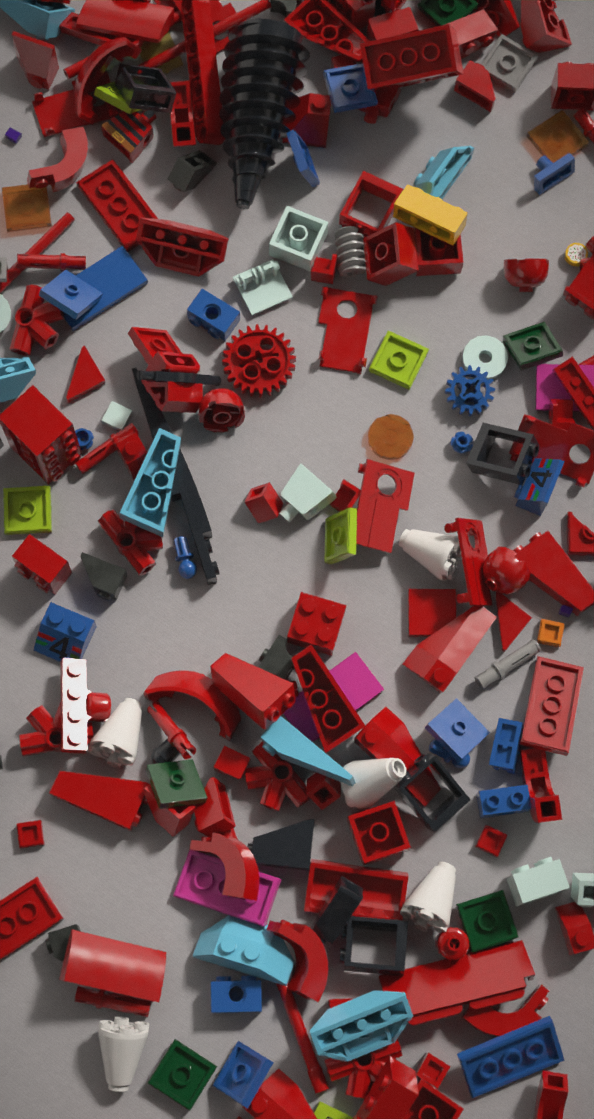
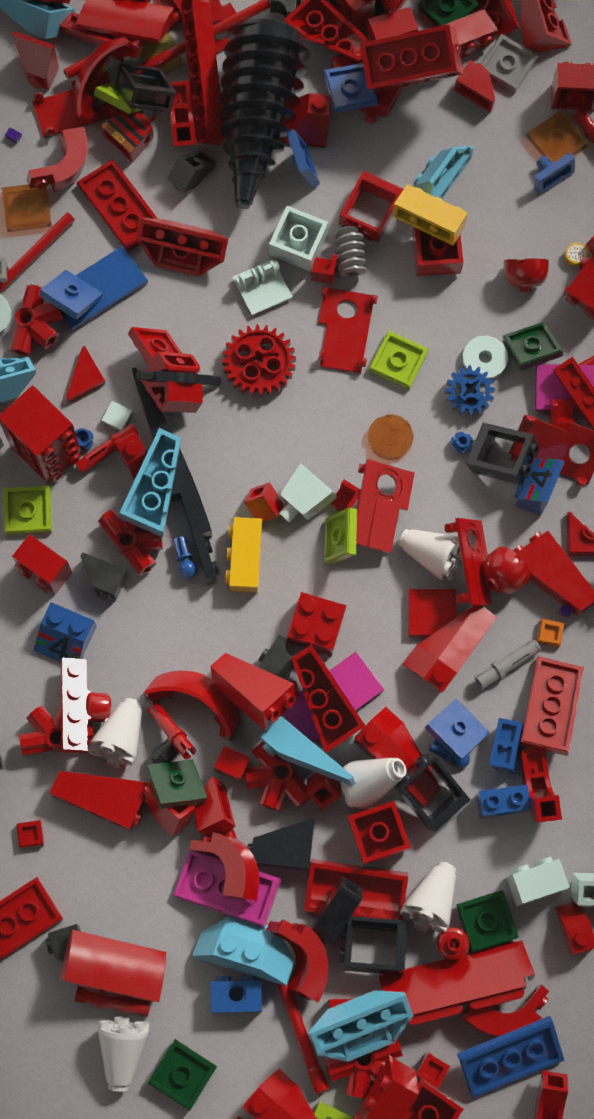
(51, 261): red pin -> none
(207, 304): blue brick -> none
(220, 410): red cylinder -> none
(243, 1074): blue plate -> none
(244, 554): none -> yellow brick
(390, 254): red brick -> none
(491, 841): red tile -> none
(510, 620): red tile -> none

